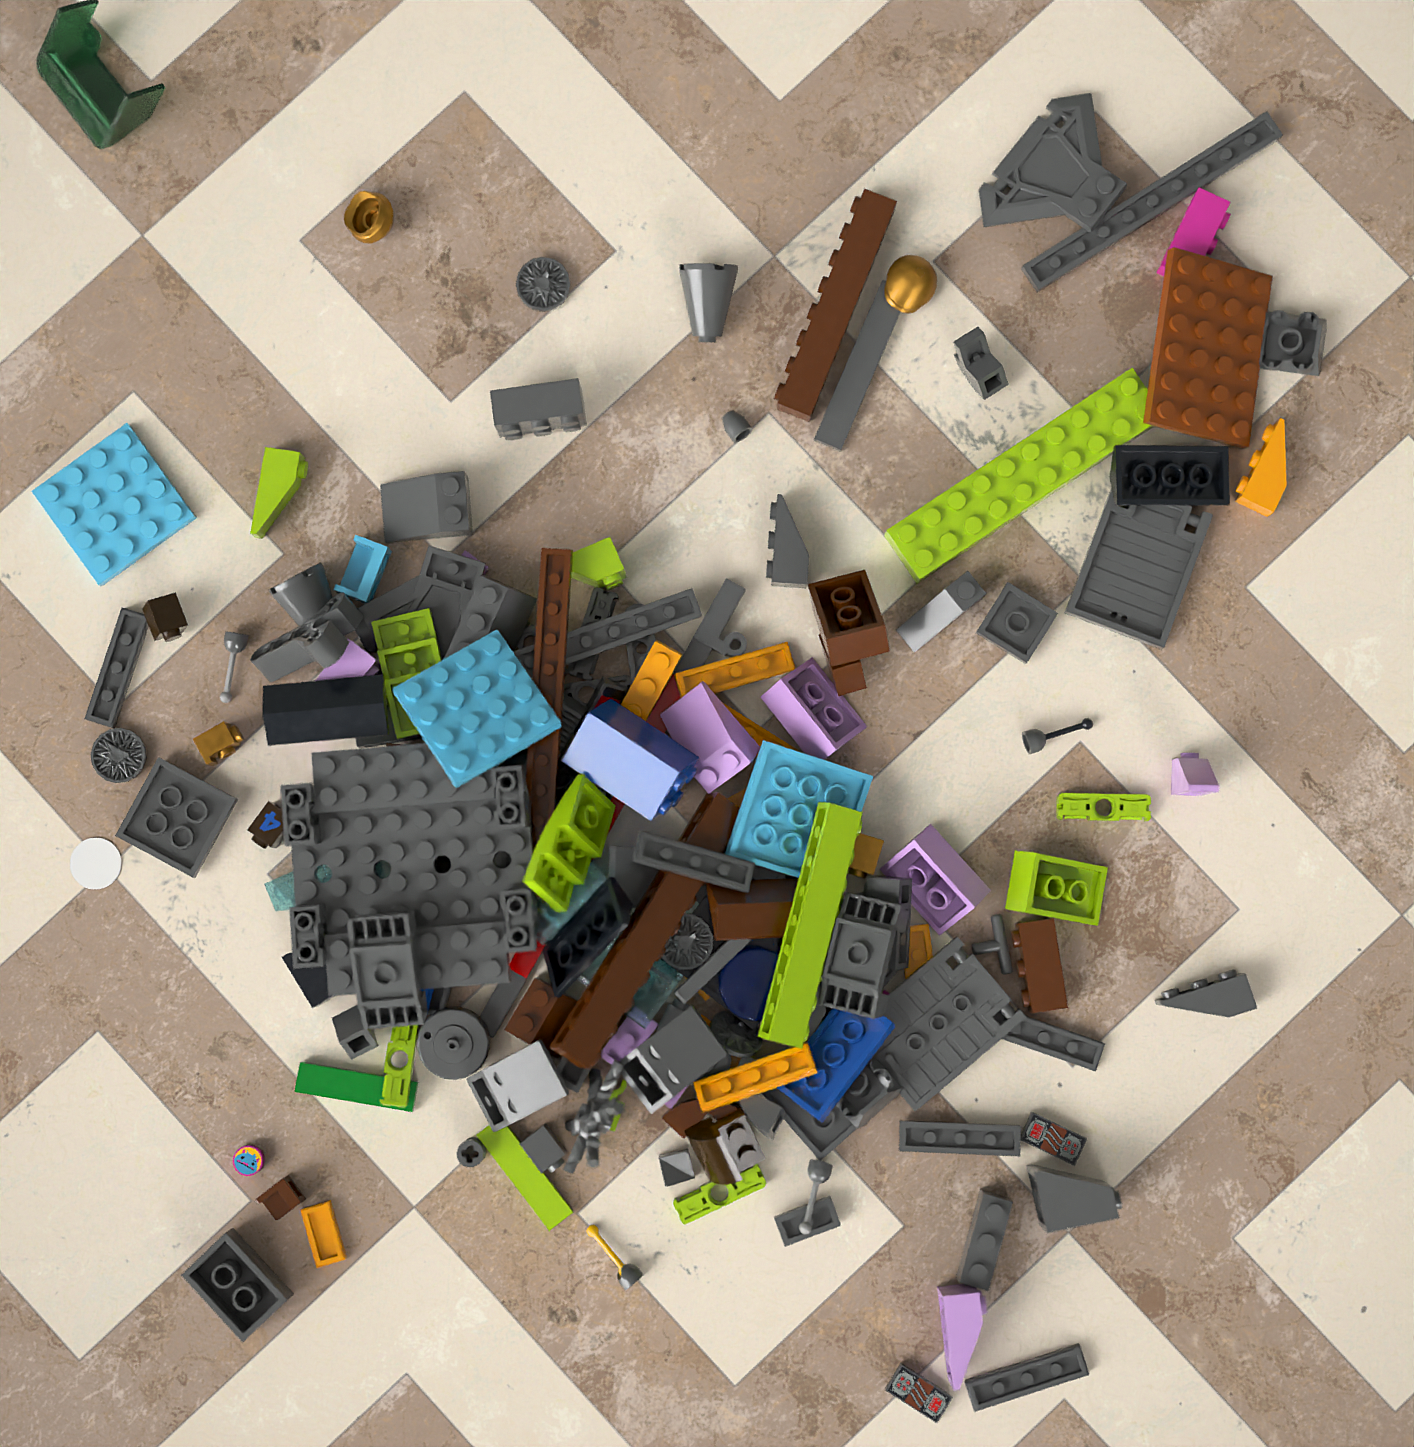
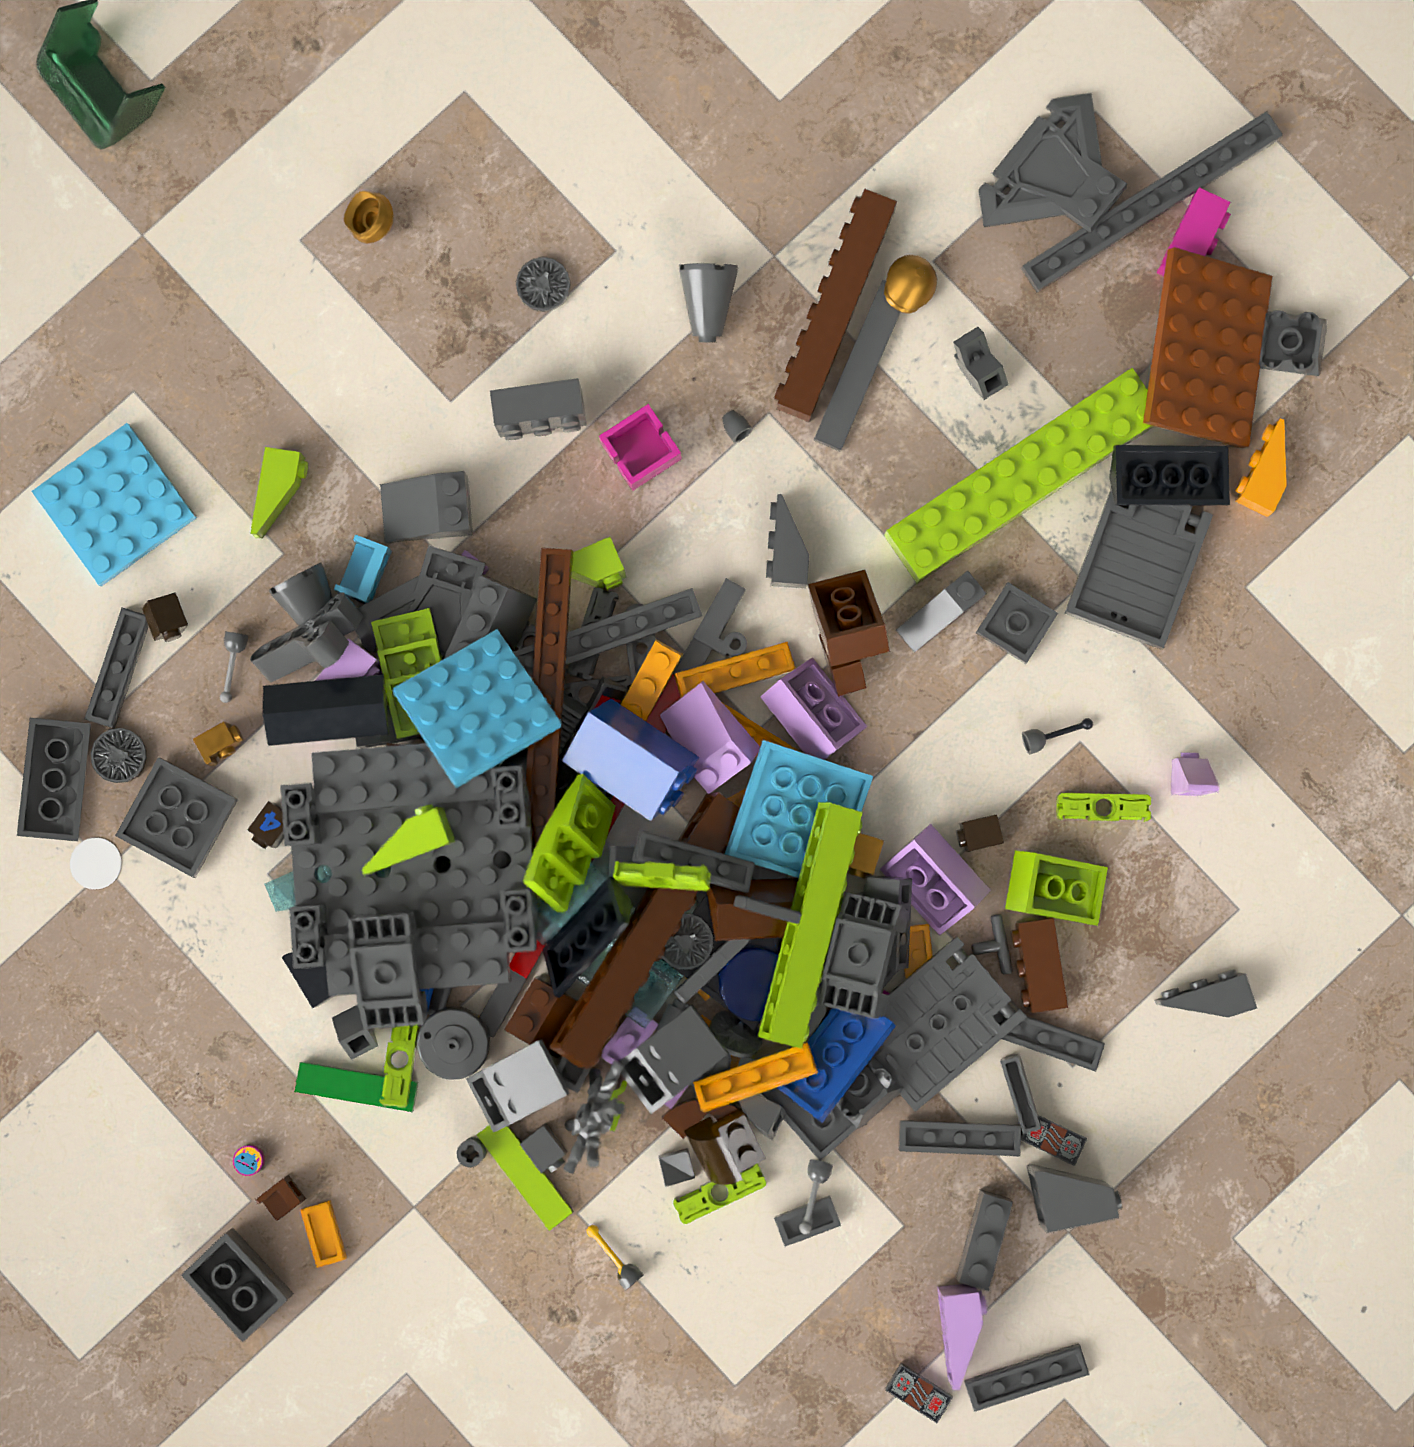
(53, 779): none -> dark grey slope
(415, 837): none -> lime slope
(638, 447): none -> dark pink piece
(662, 876): none -> lime piece
(767, 909): none -> dark grey tile
(979, 833): none -> dark brown brick
(1021, 1093): none -> dark grey piece

